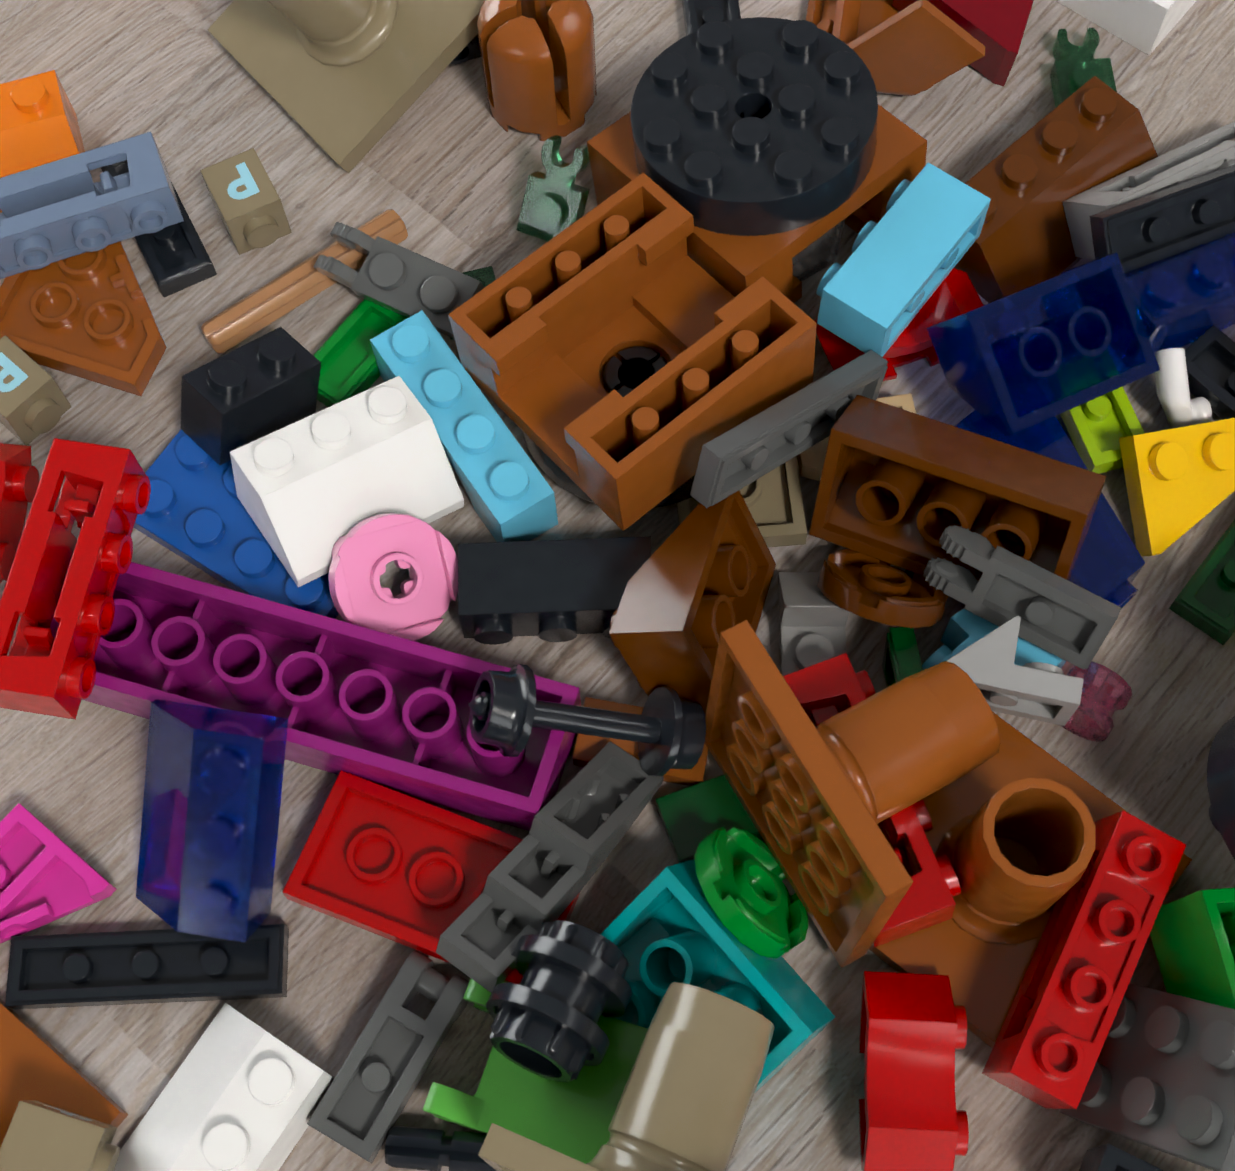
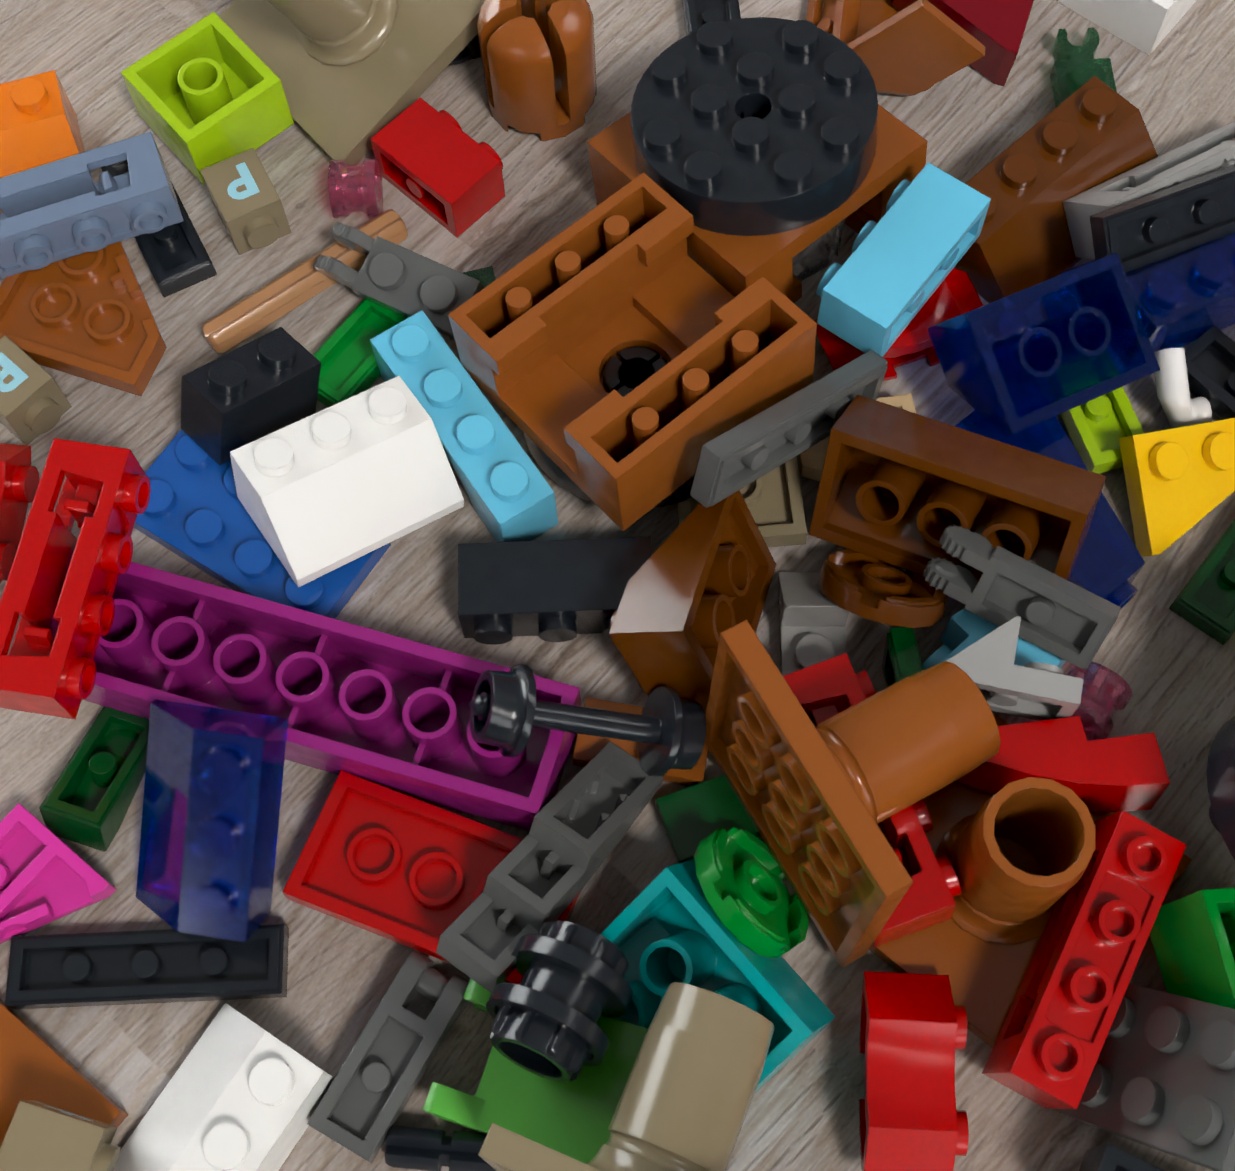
(99, 780): none -> dark green slope
(208, 95): none -> lime brick
(355, 188): none -> clear pink wheel
(362, 558): bright pink plate -> none
(439, 166): none -> red brick
(552, 198): clear green plate -> none
(1103, 773): none -> red slope

